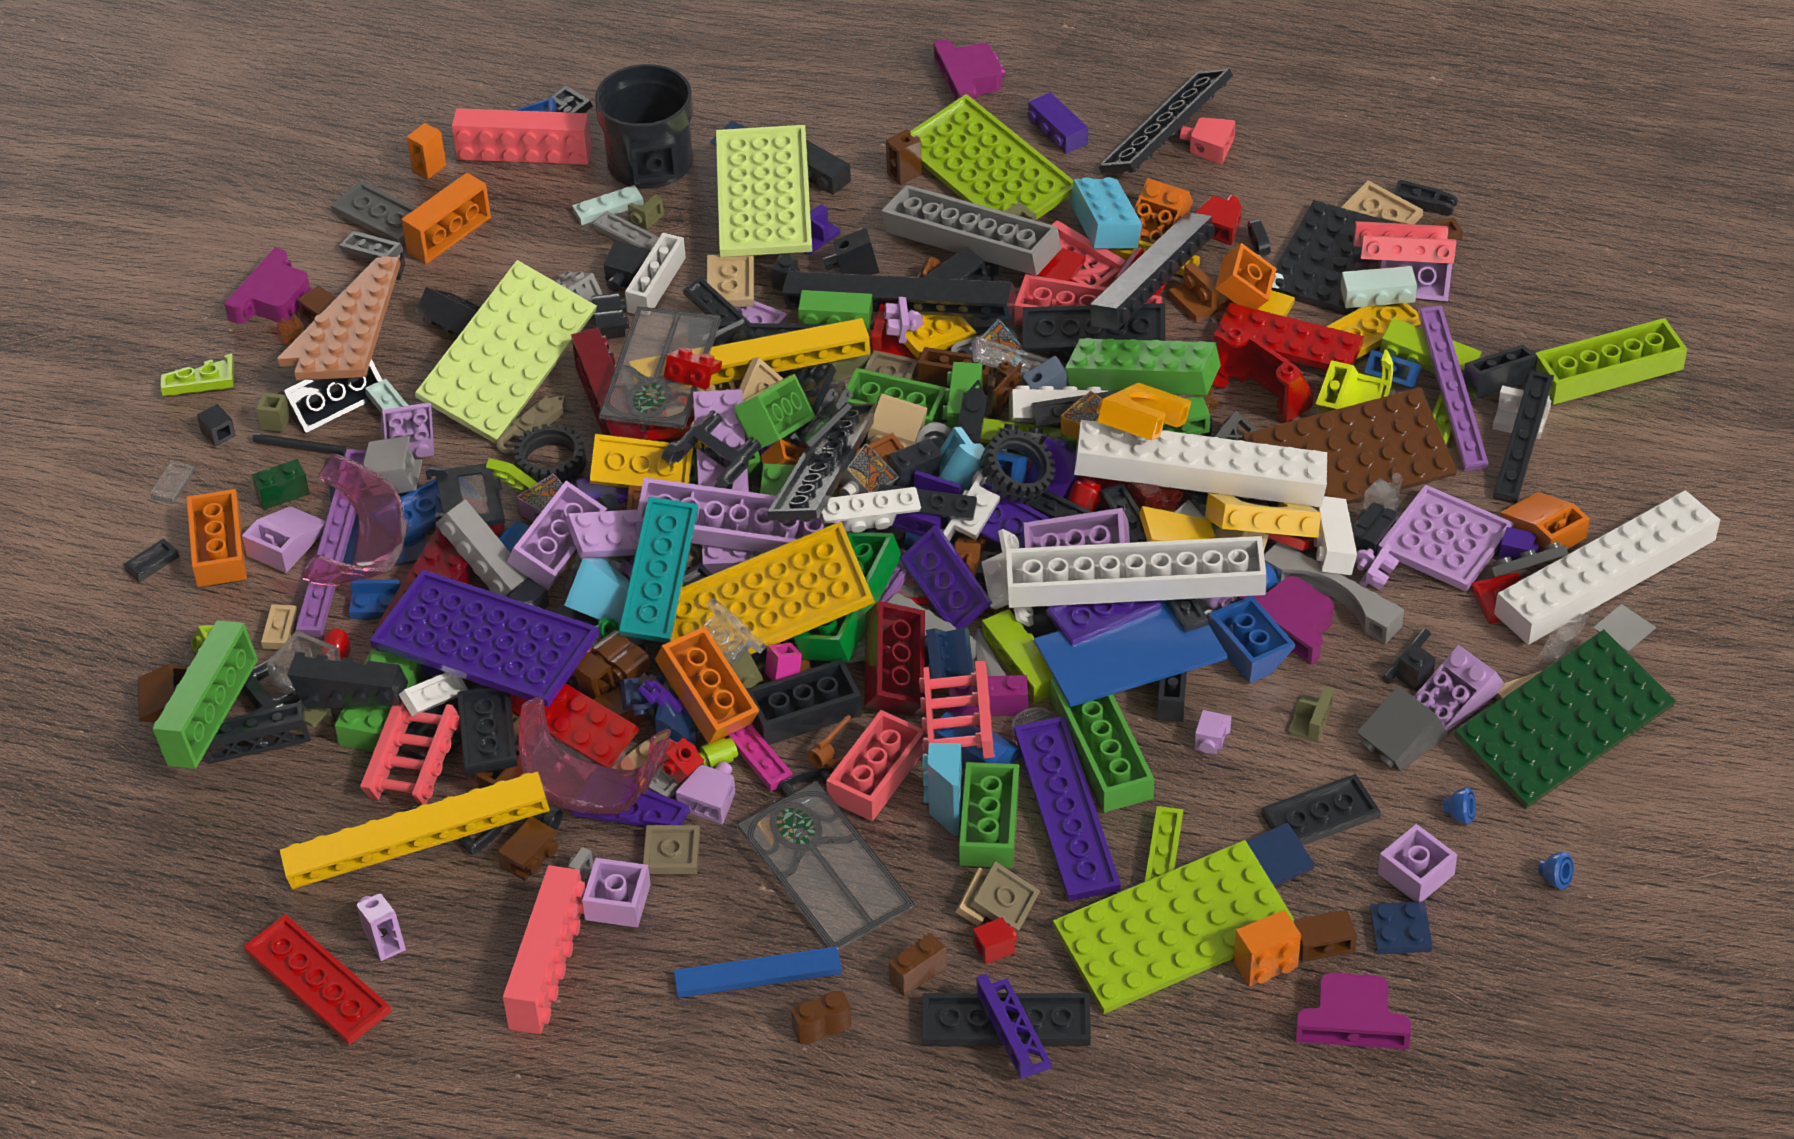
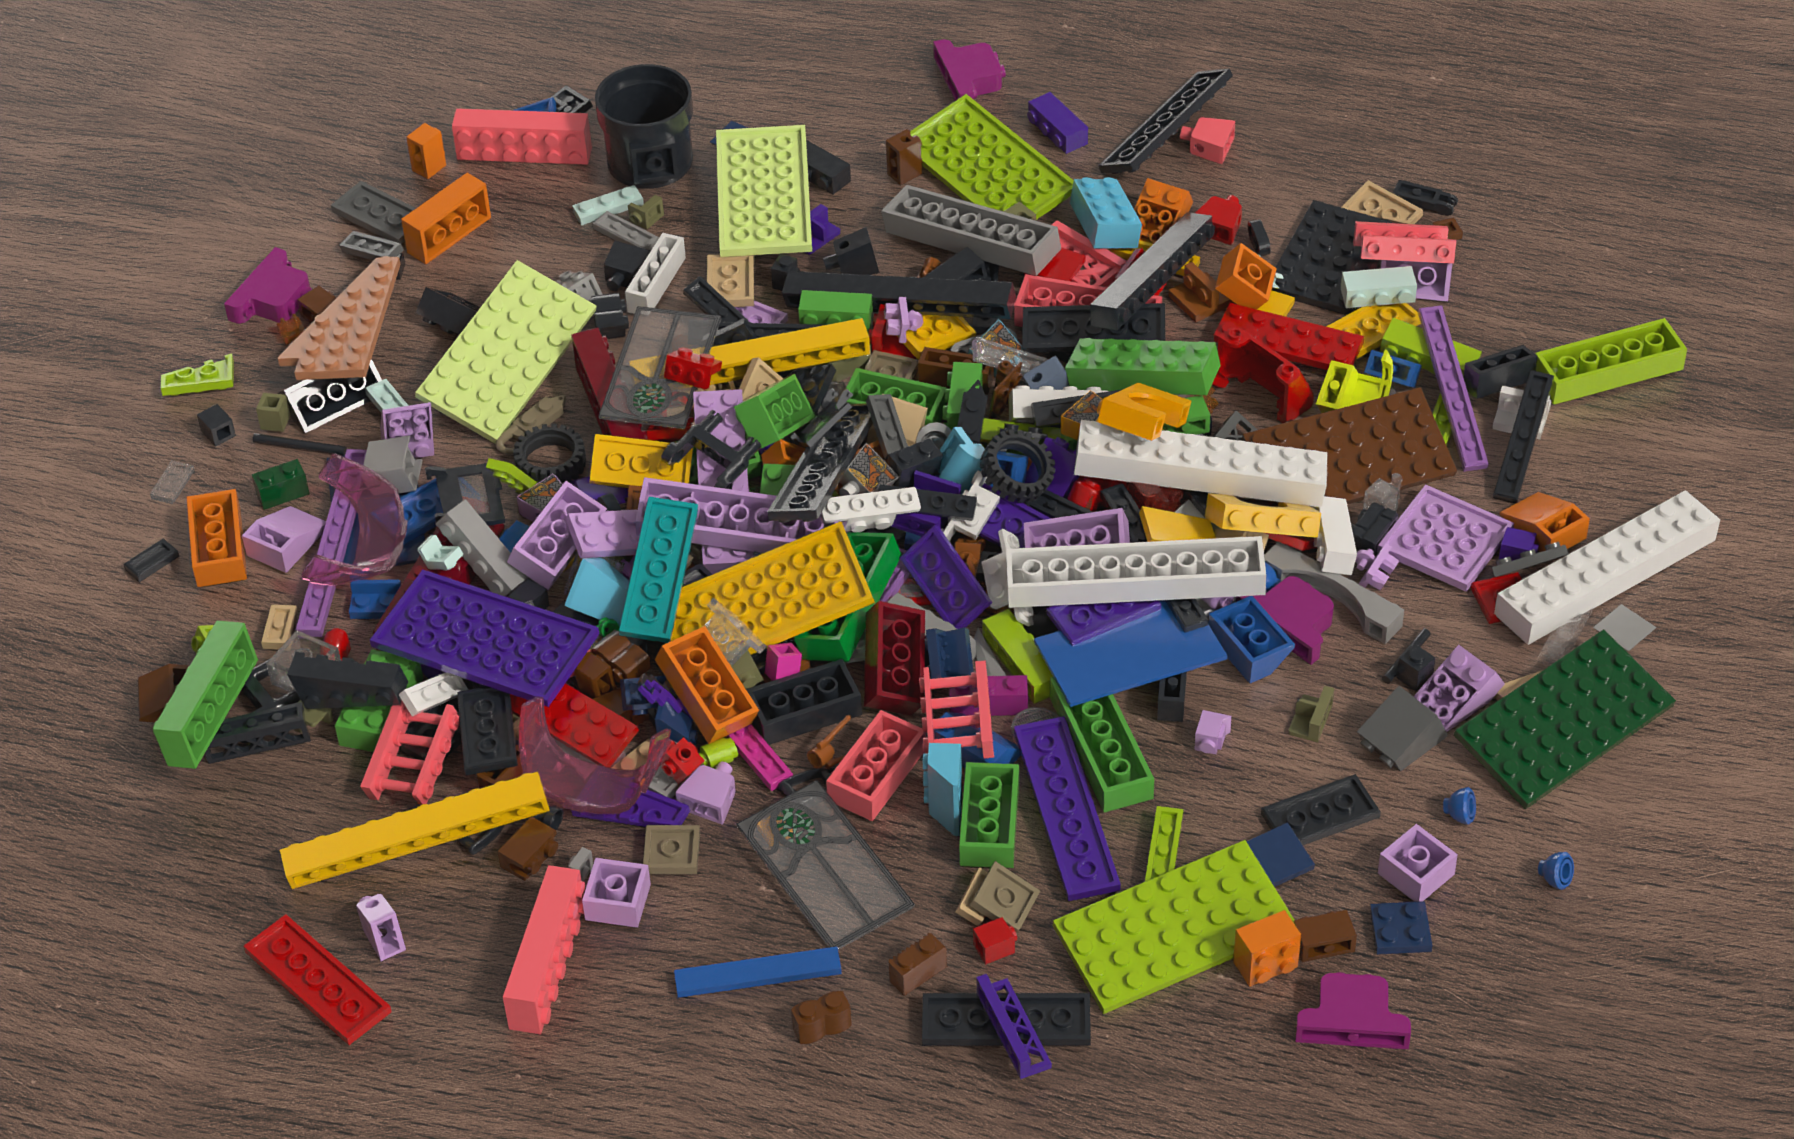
(439, 556): none -> light aqua bracket
(886, 423): none -> dark grey plate

